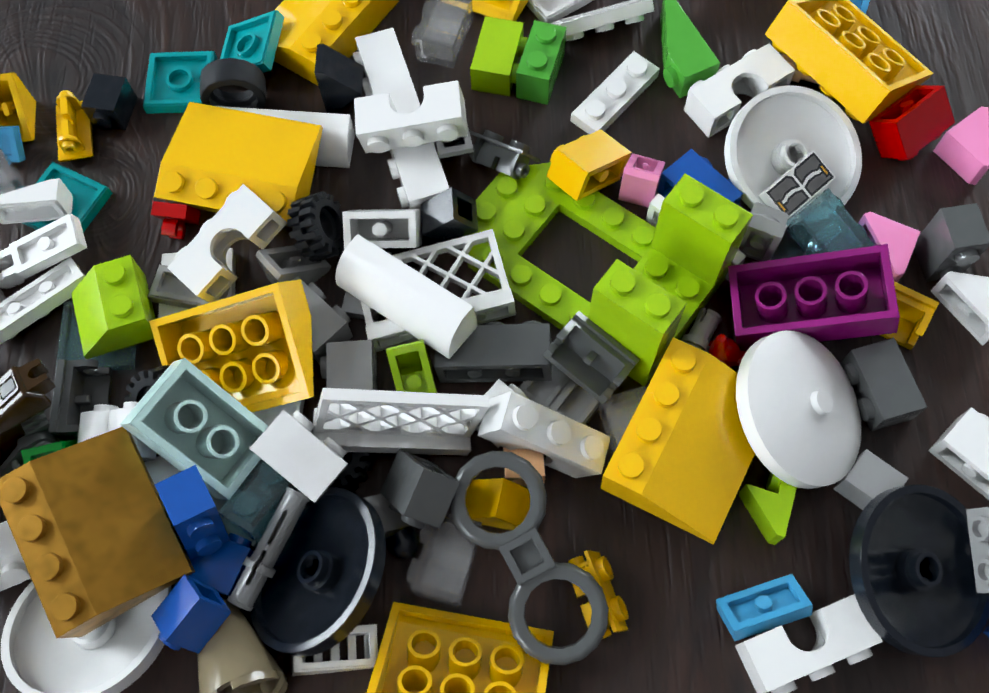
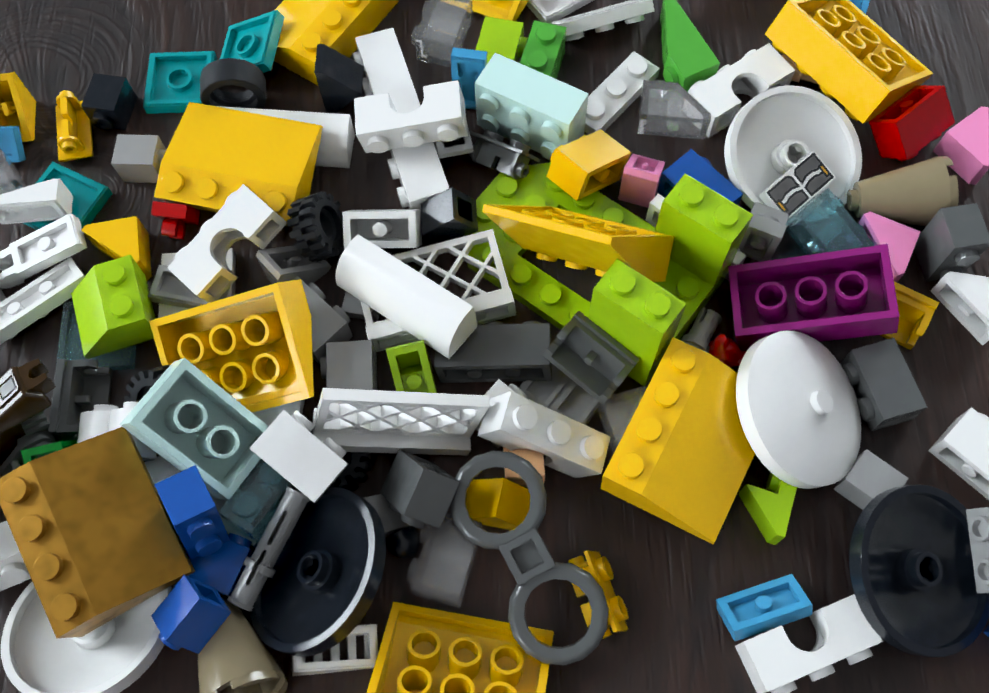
(122, 238): none -> yellow slope
(138, 157): none -> light grey brick
(466, 68): none -> dark azure plate
(529, 106): none -> light aqua brick
(583, 239): none -> yellow slope
(671, 111): none -> clear slope
(908, 193): none -> dark tan cone

